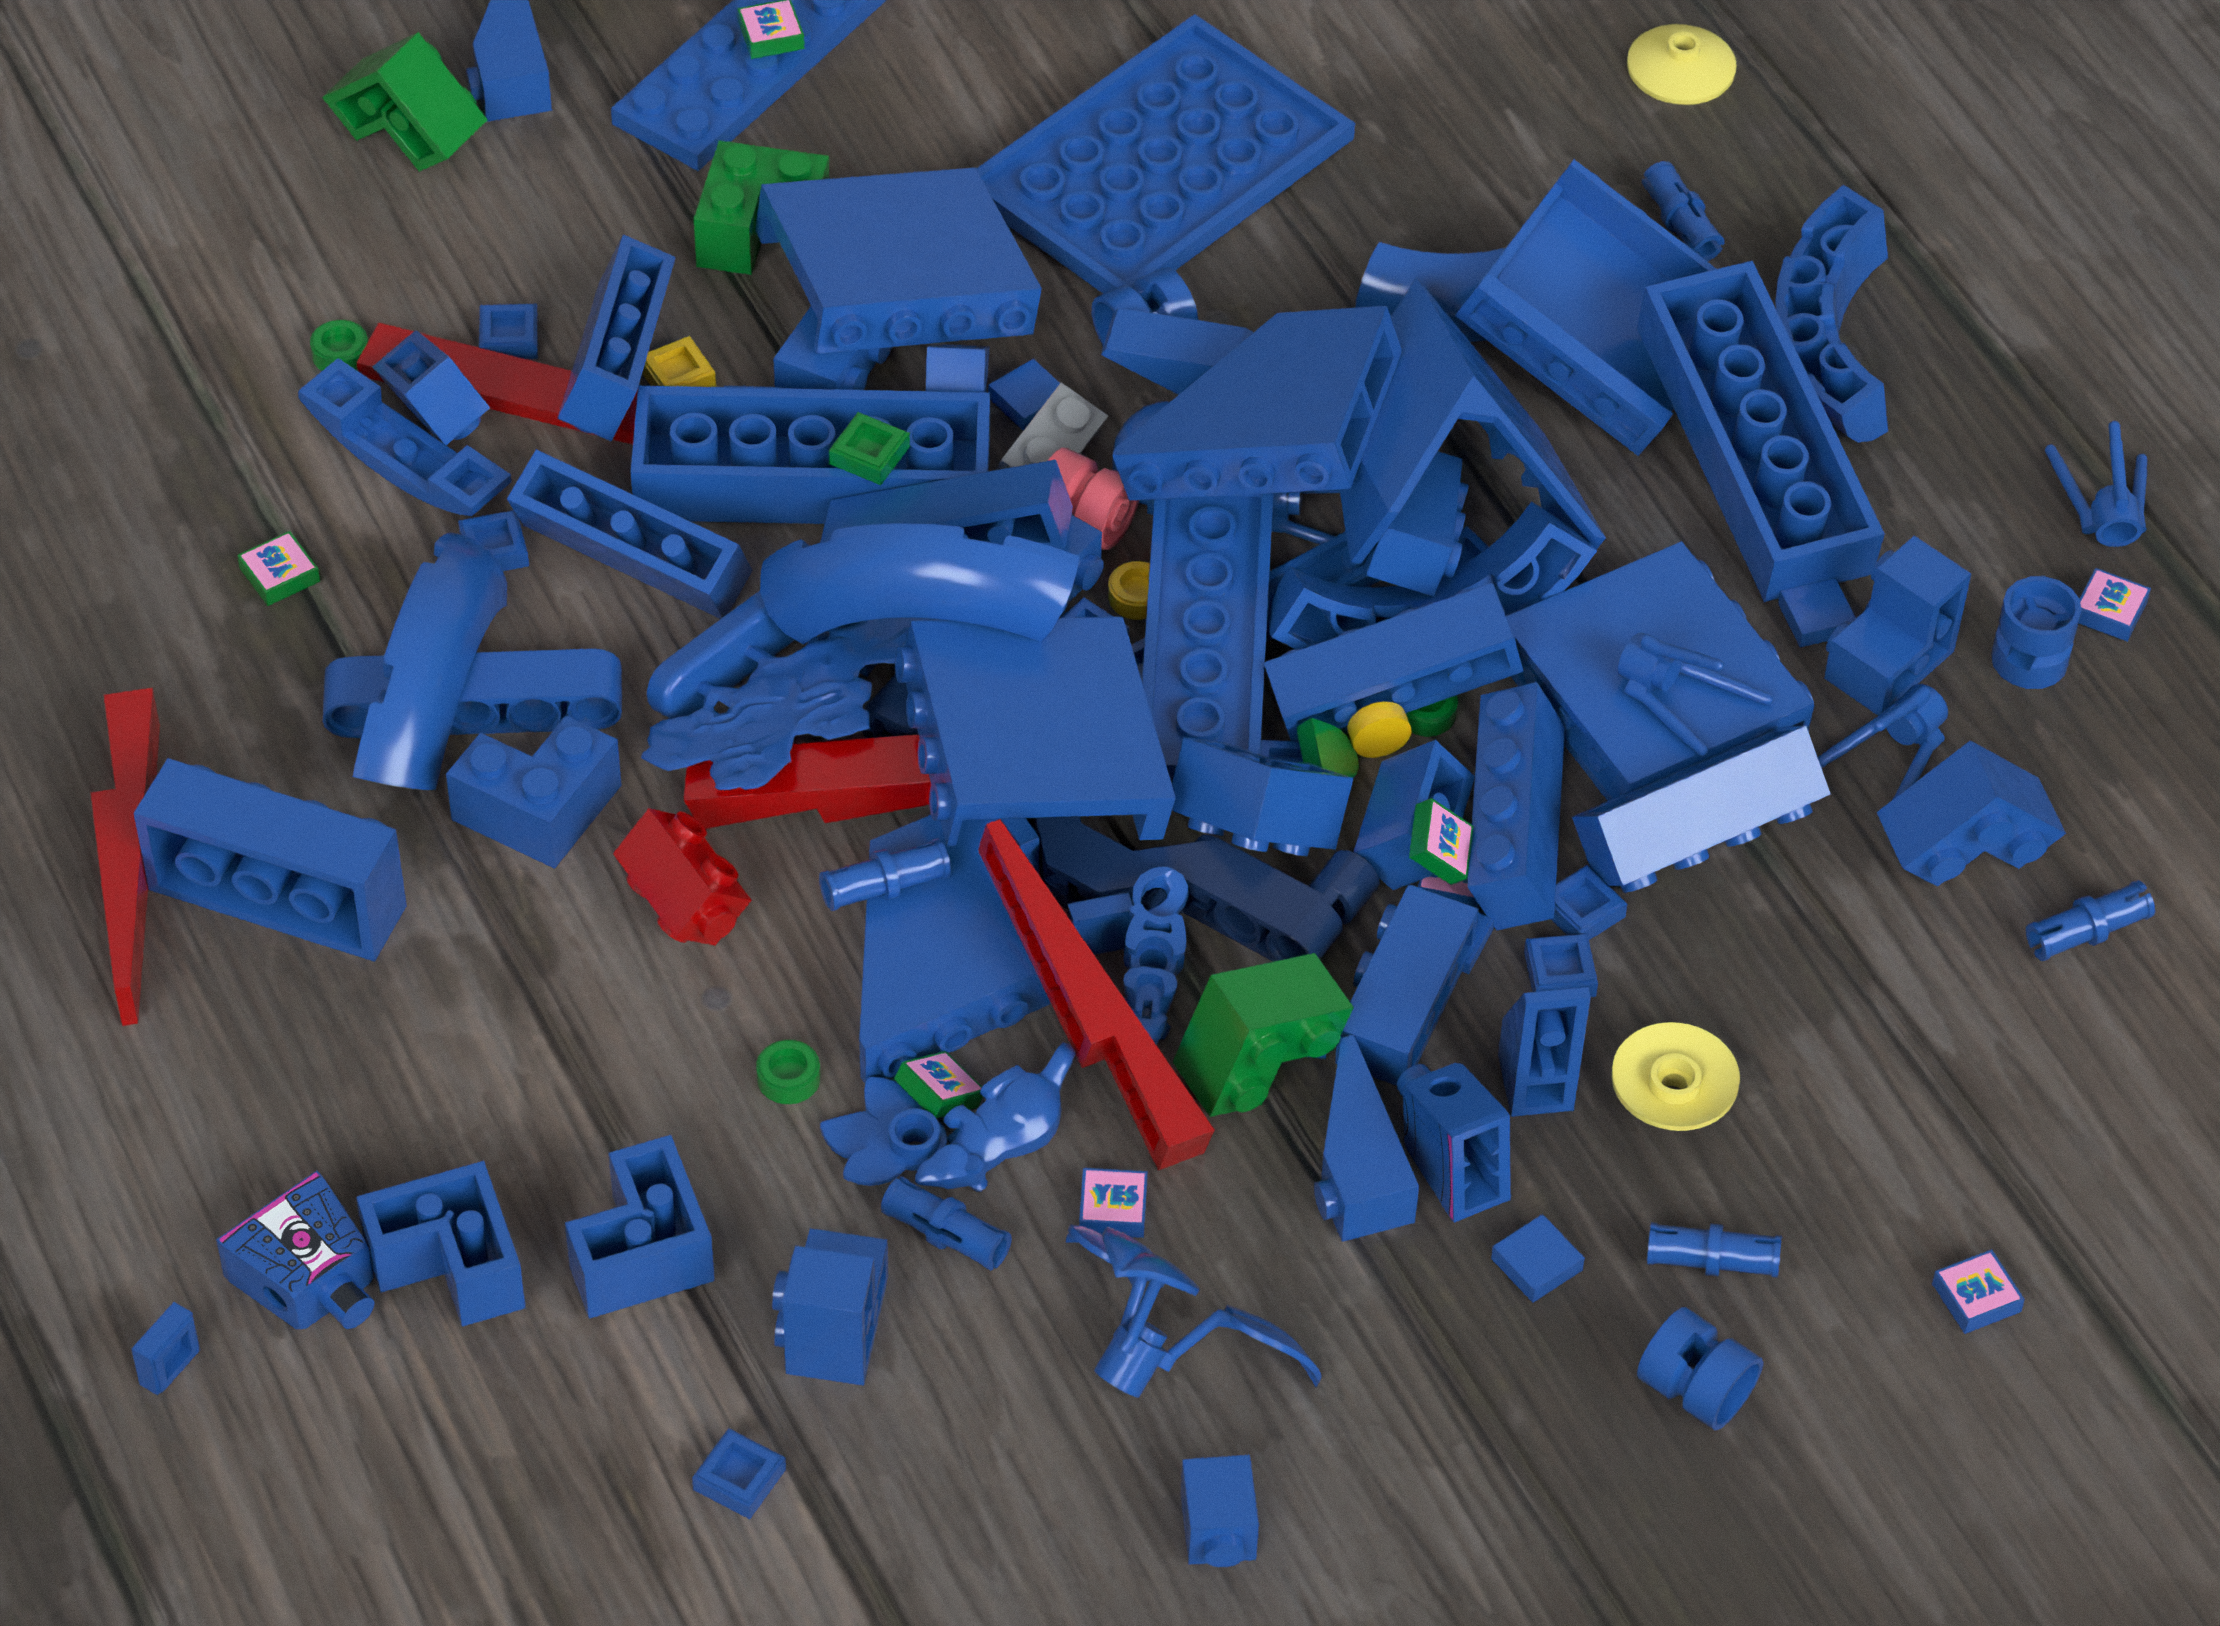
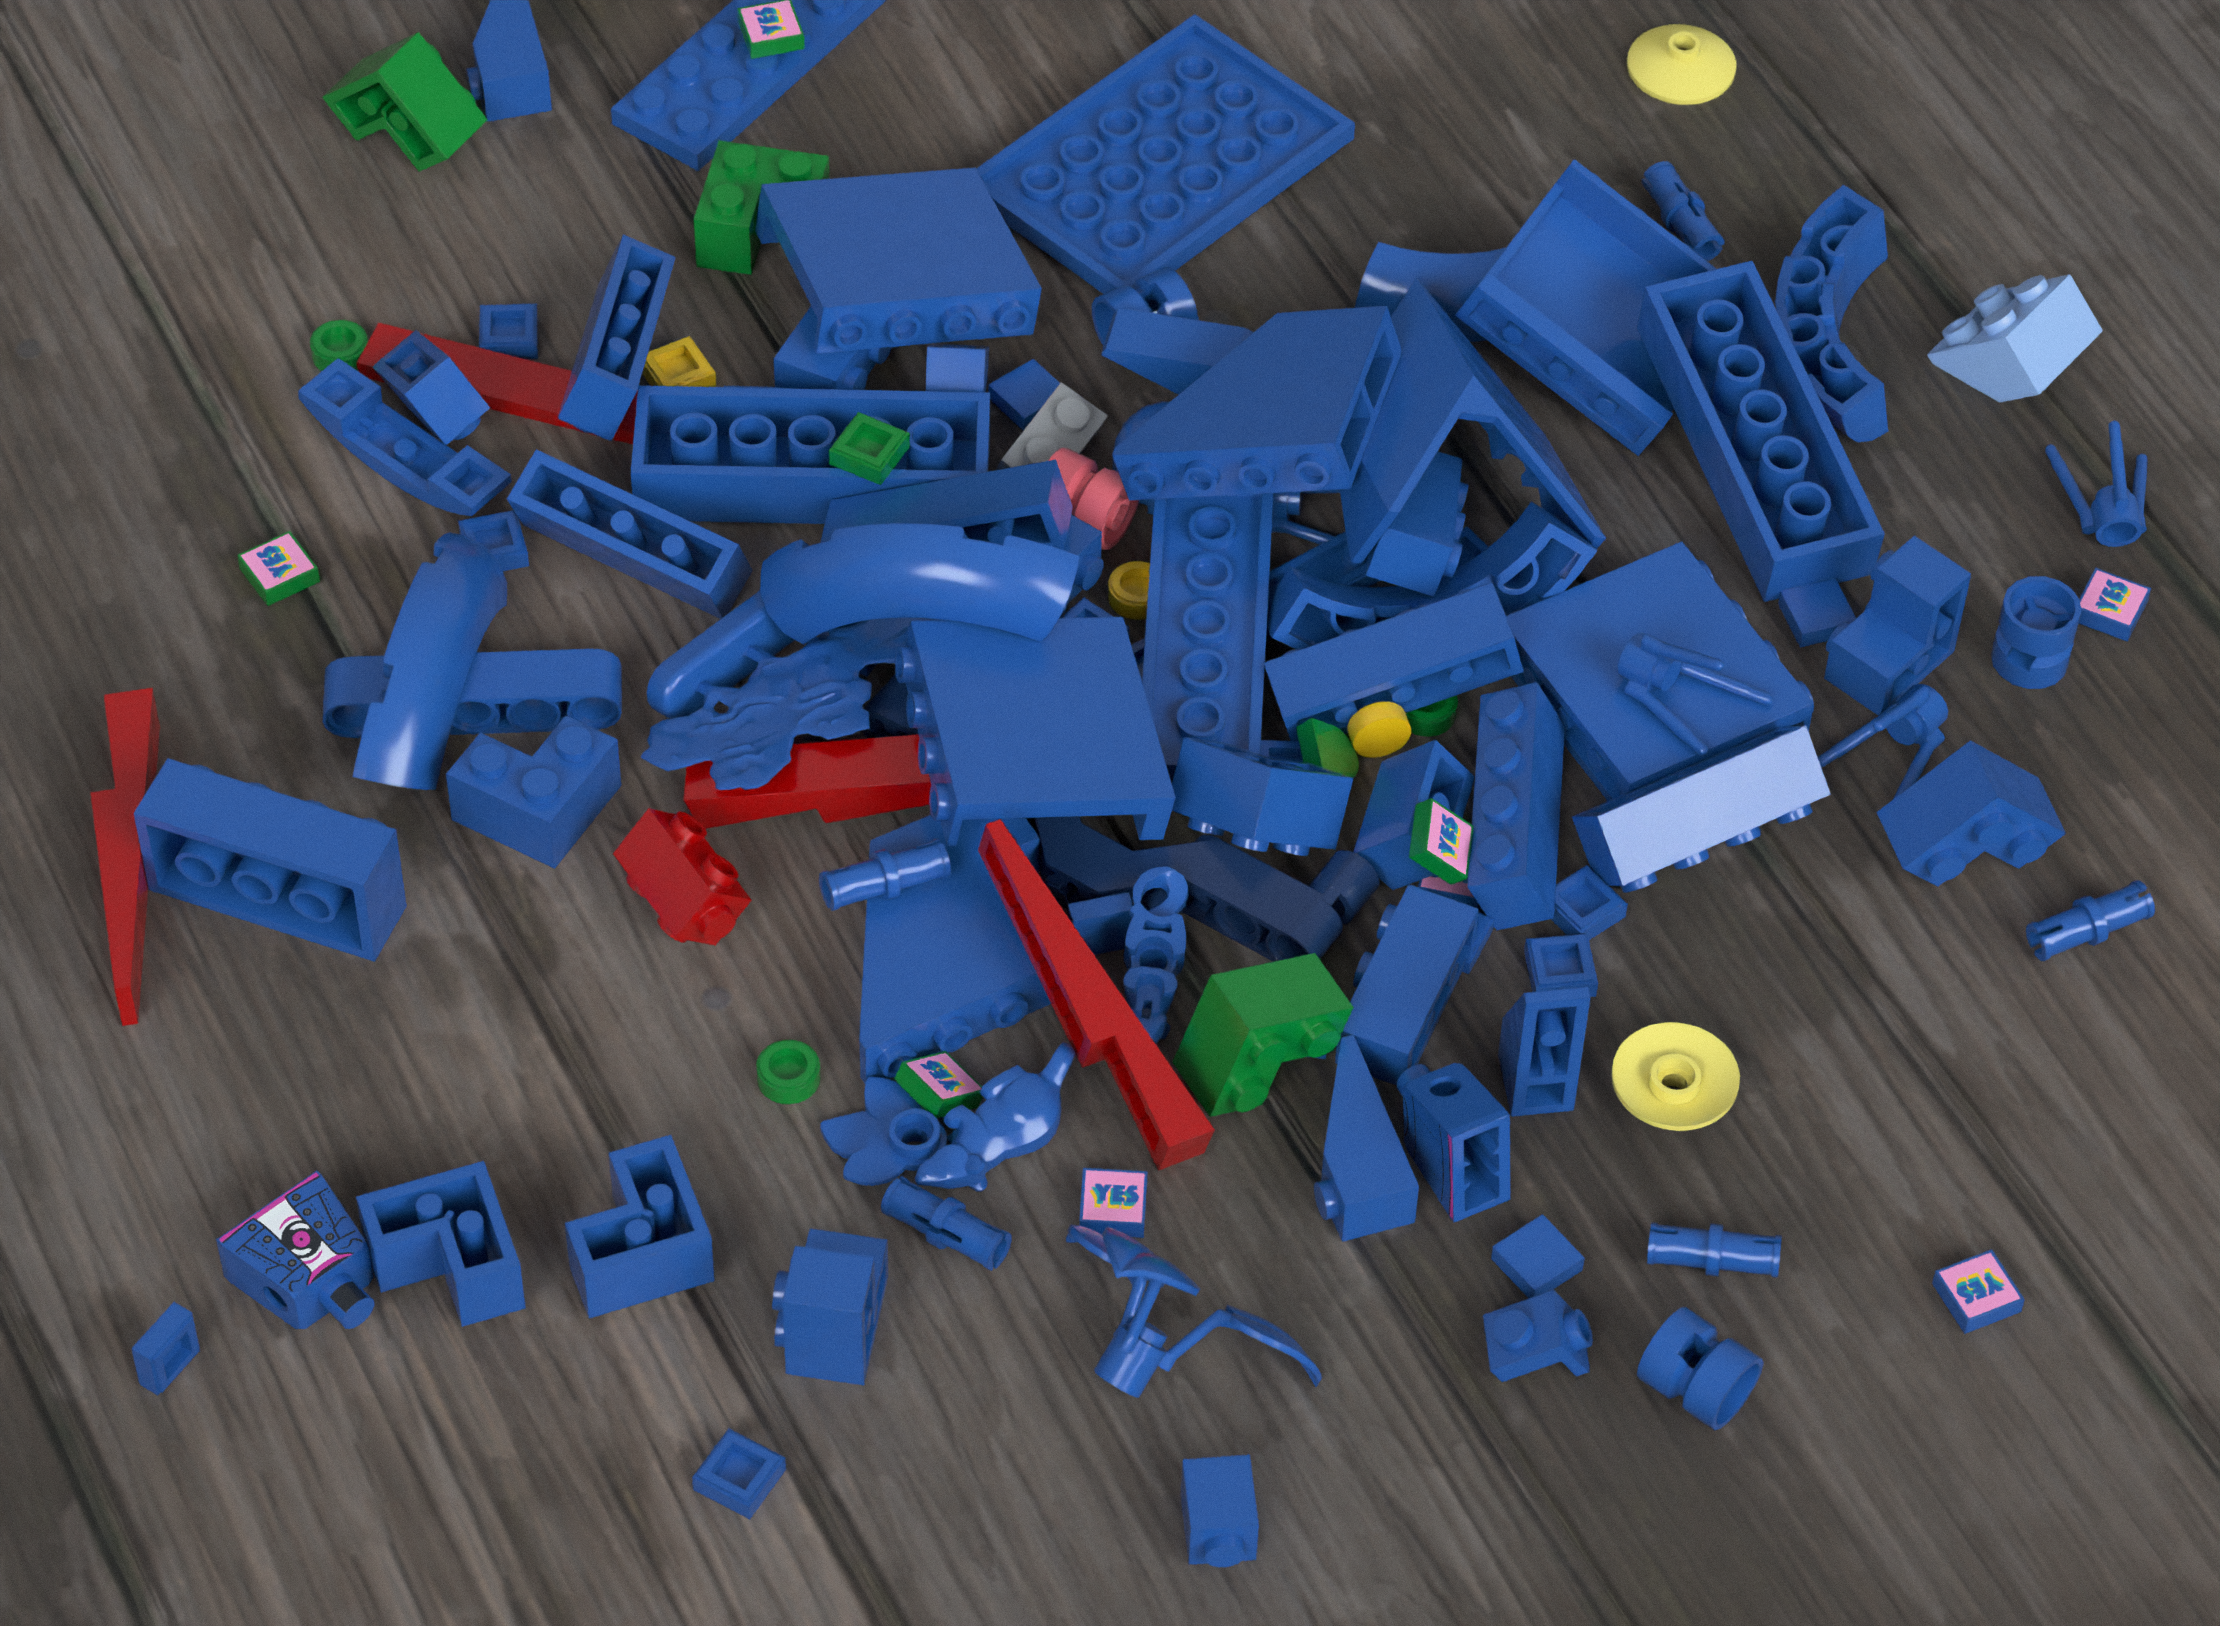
(1536, 1336): none -> blue bracket
(2017, 337): none -> light blue slope

